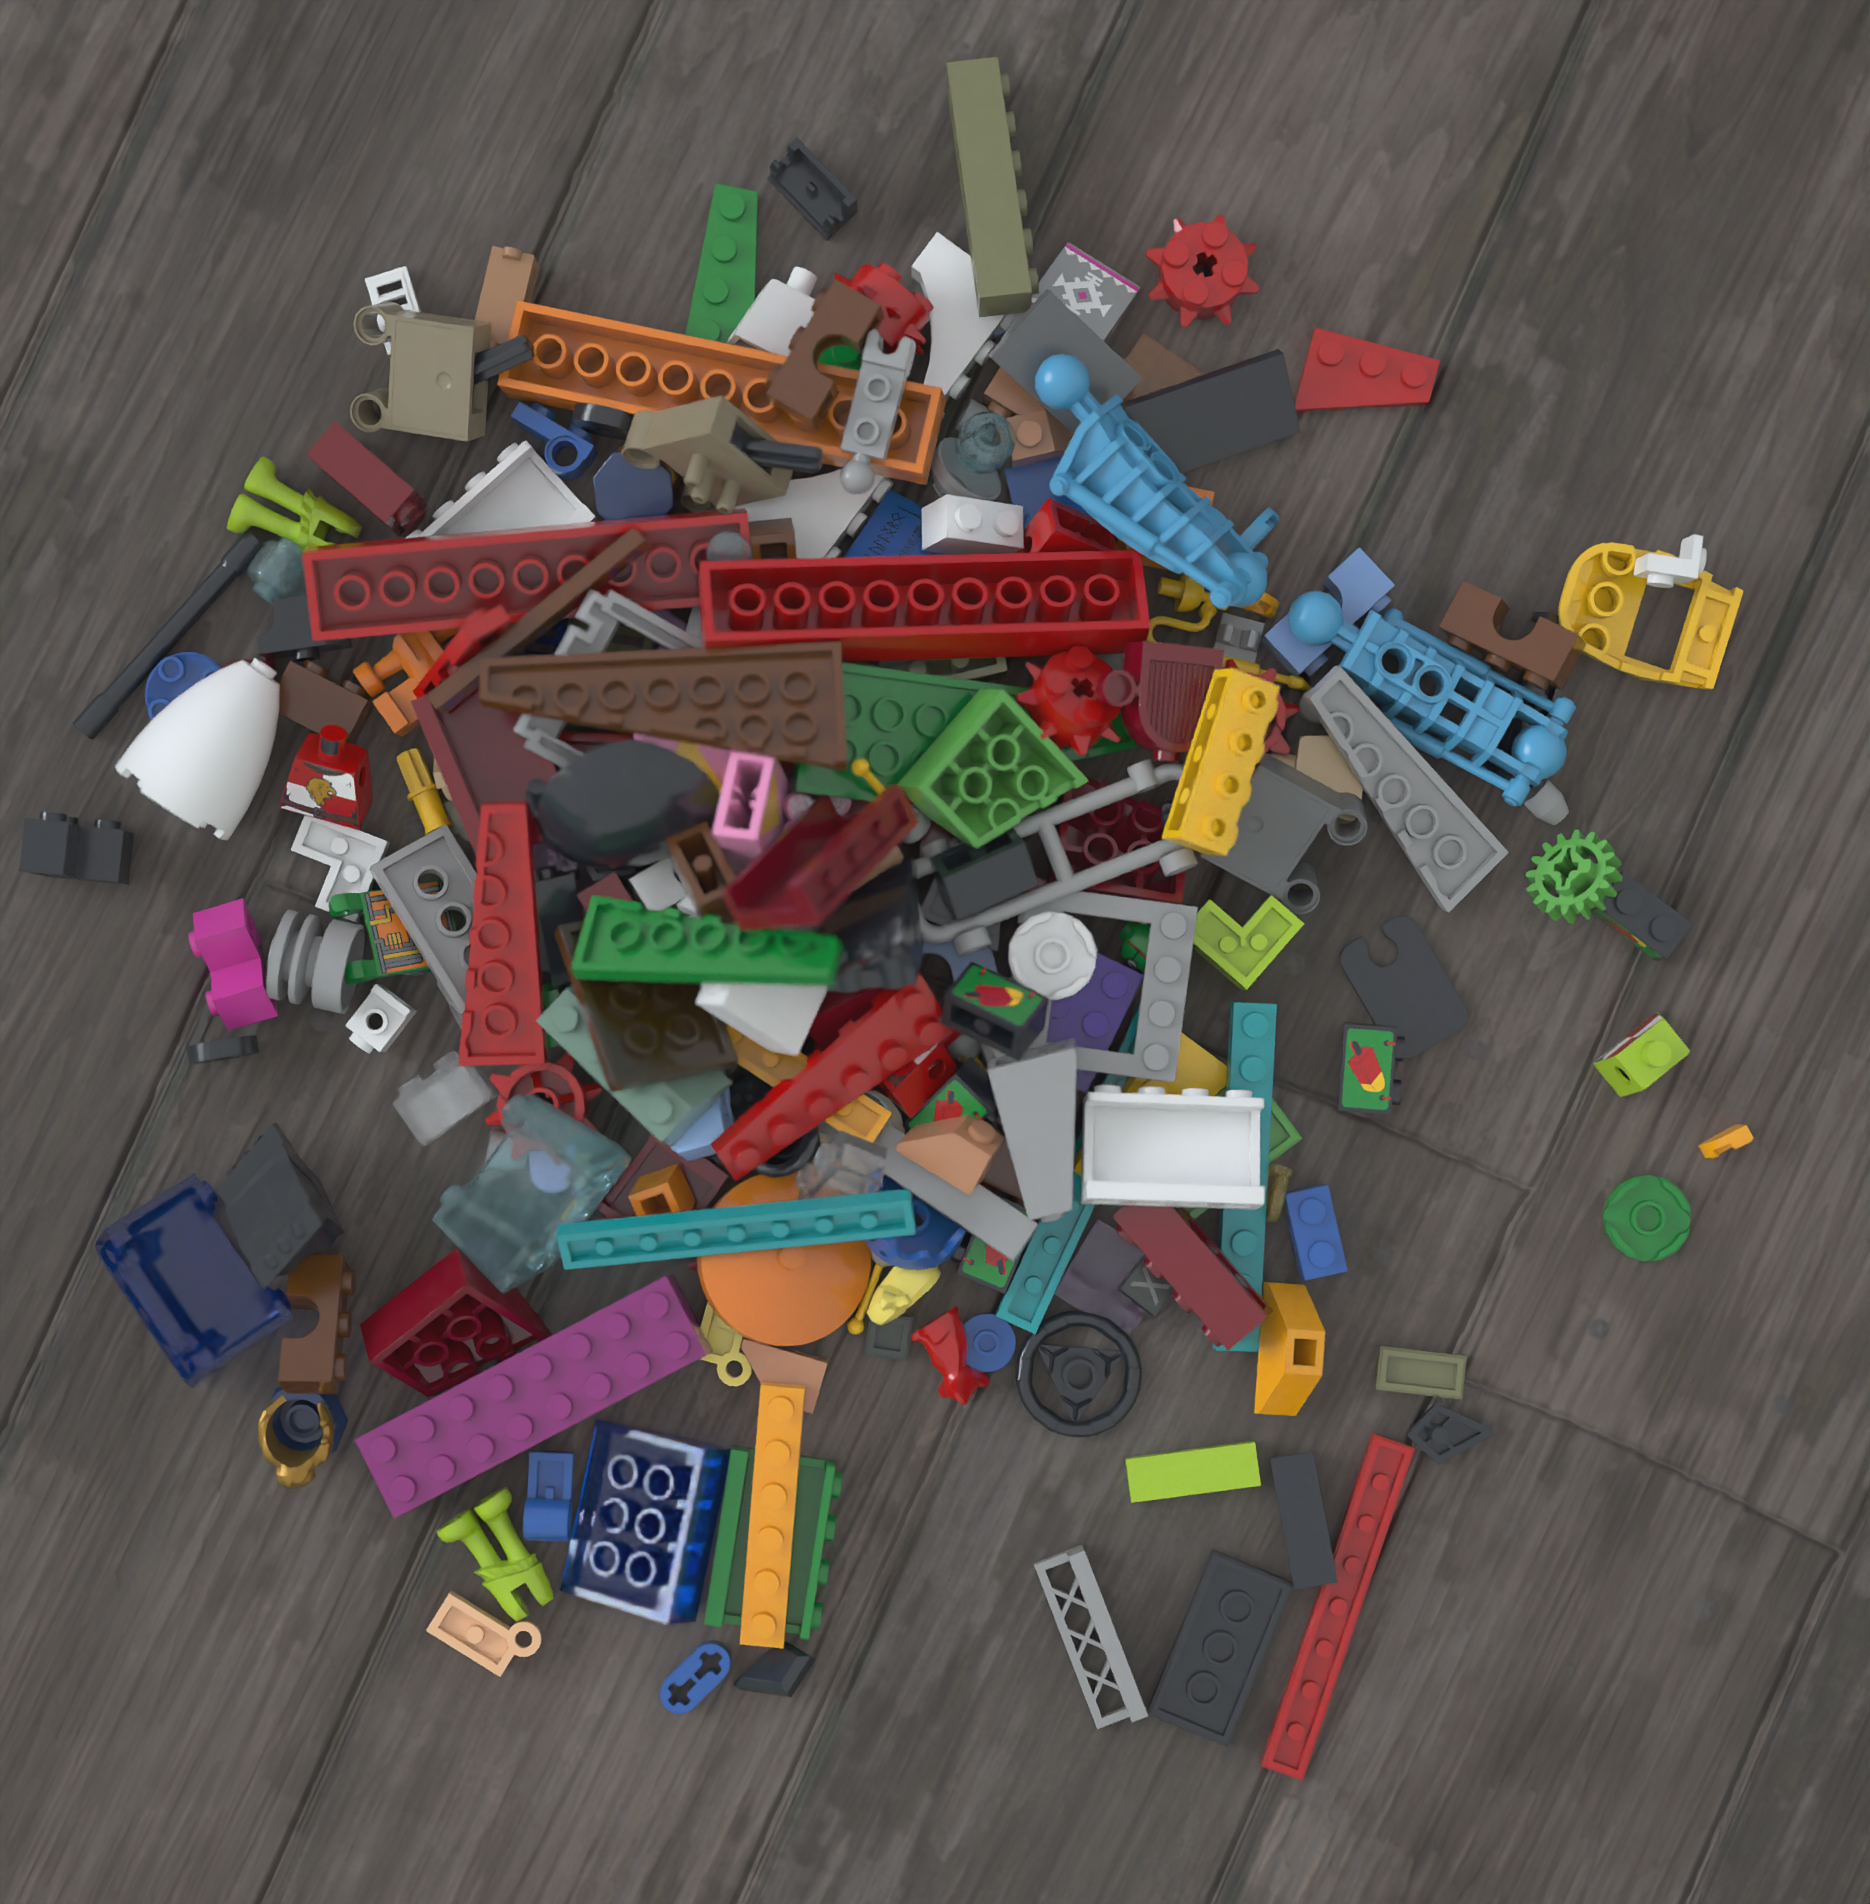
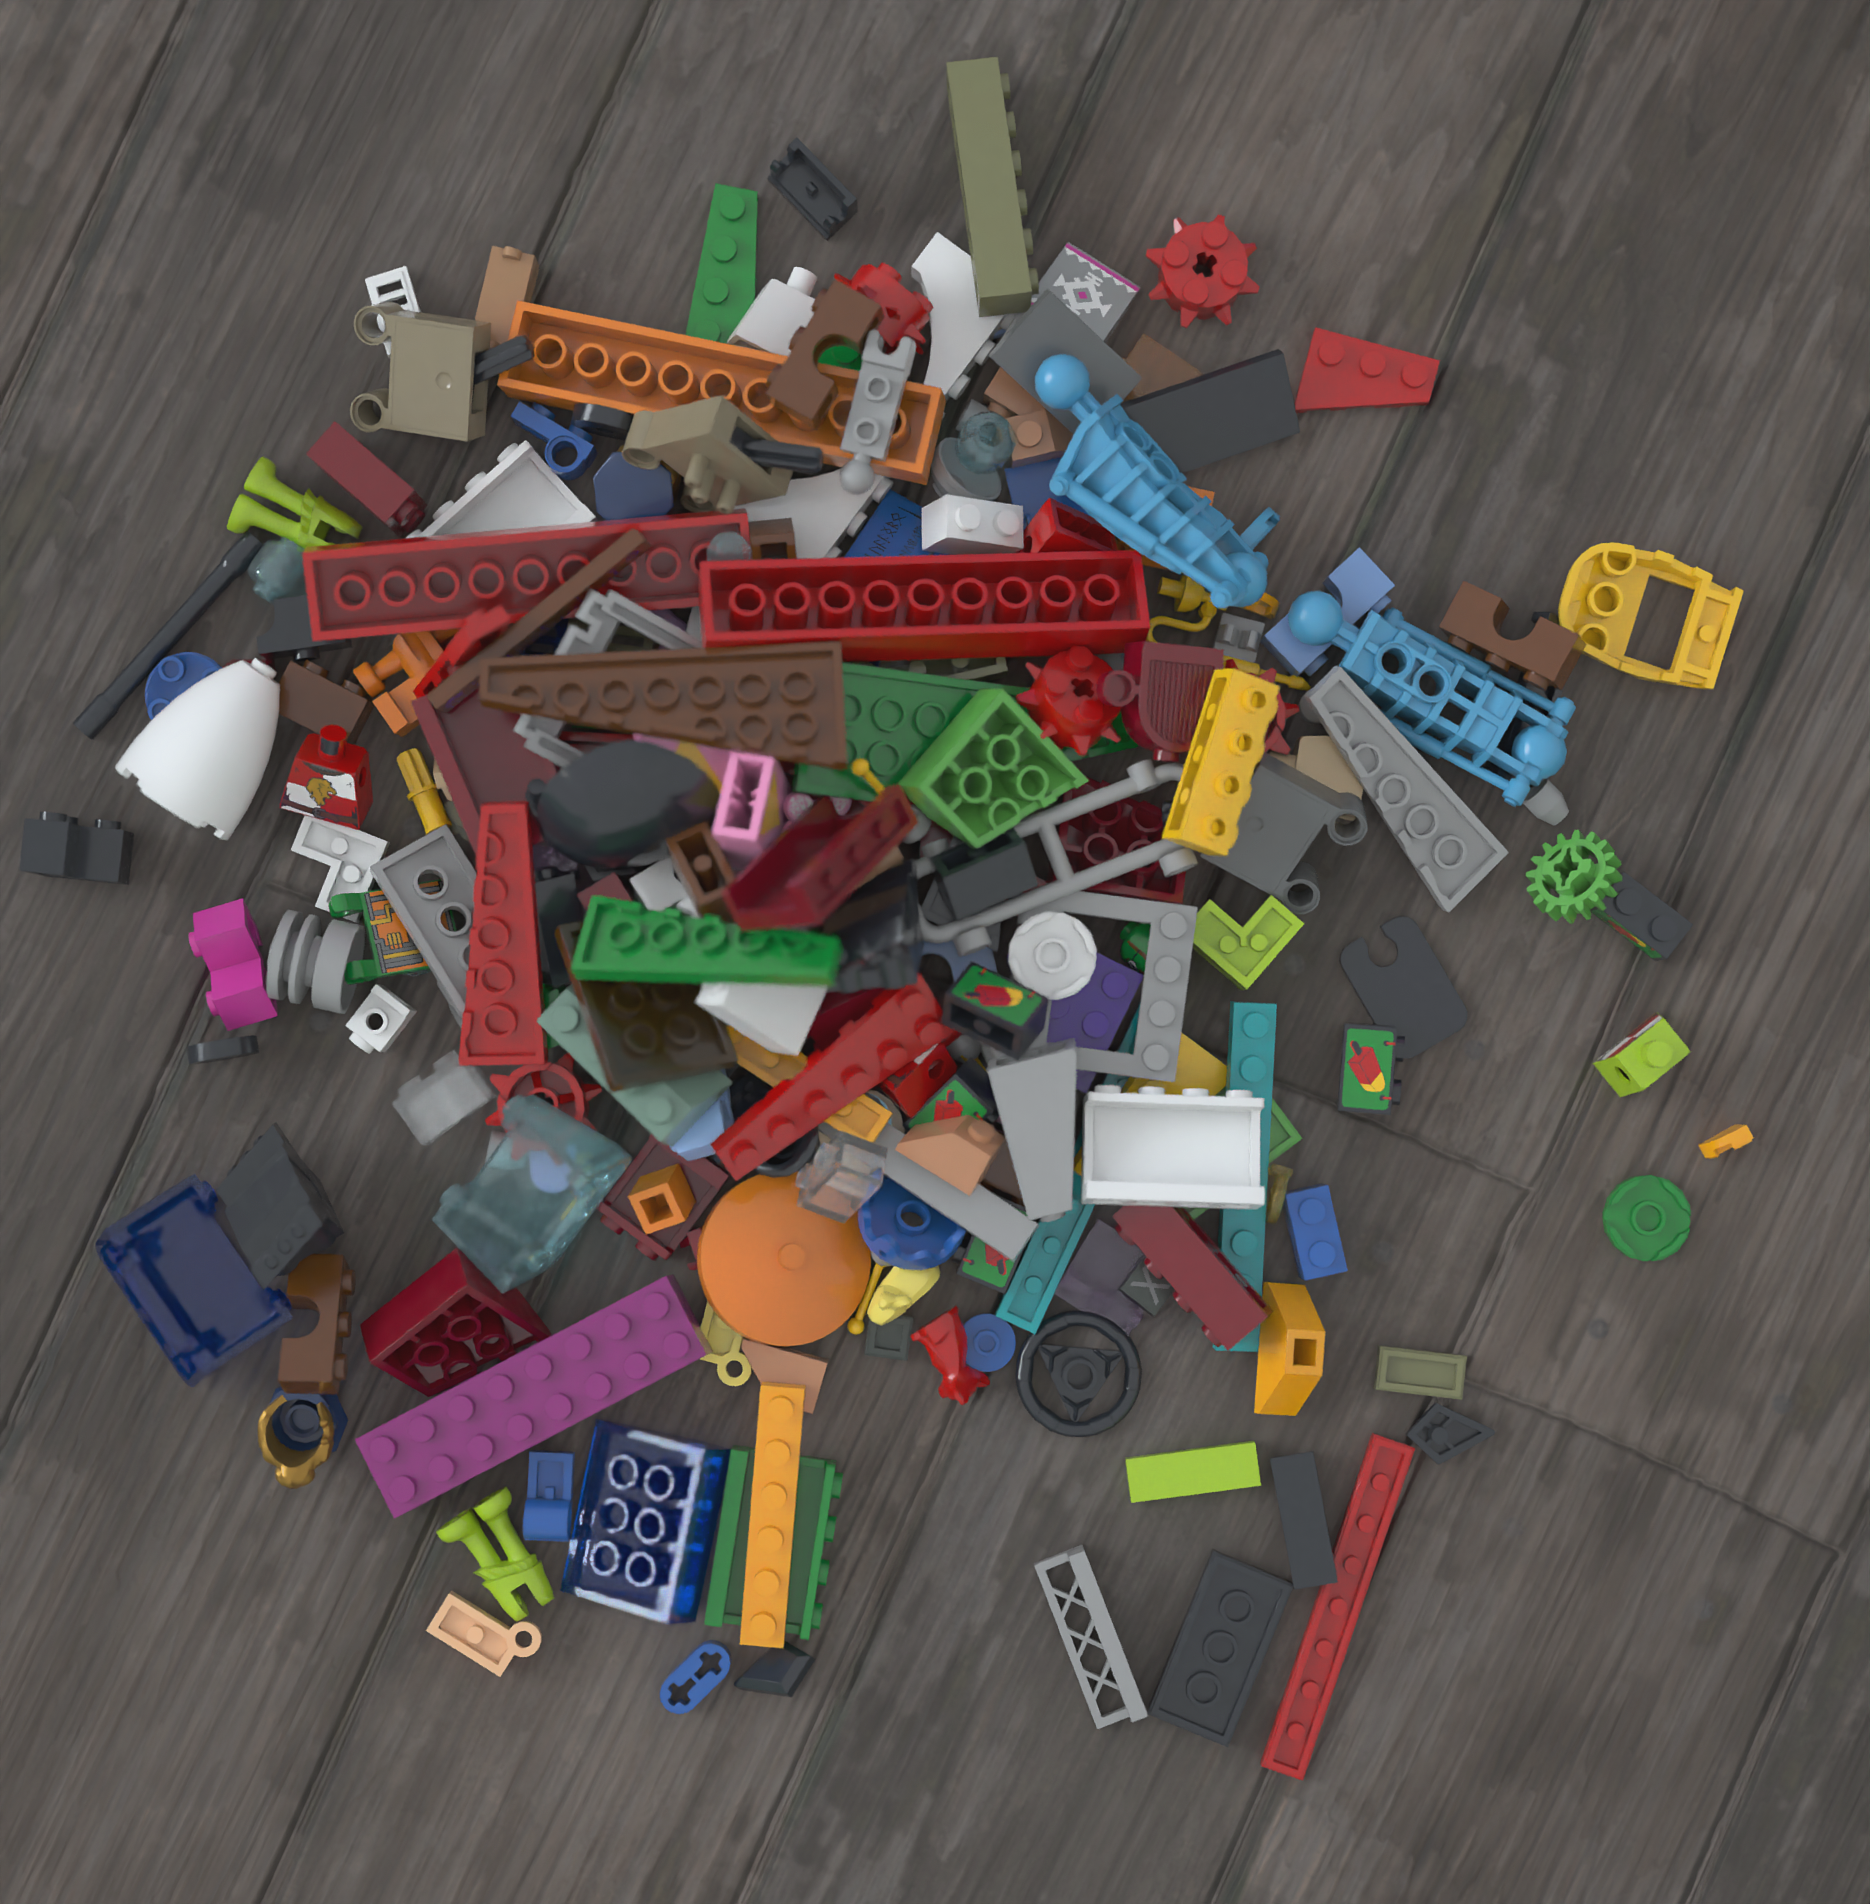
(736, 1229): teal plate -> none
(1666, 570): white bracket -> none

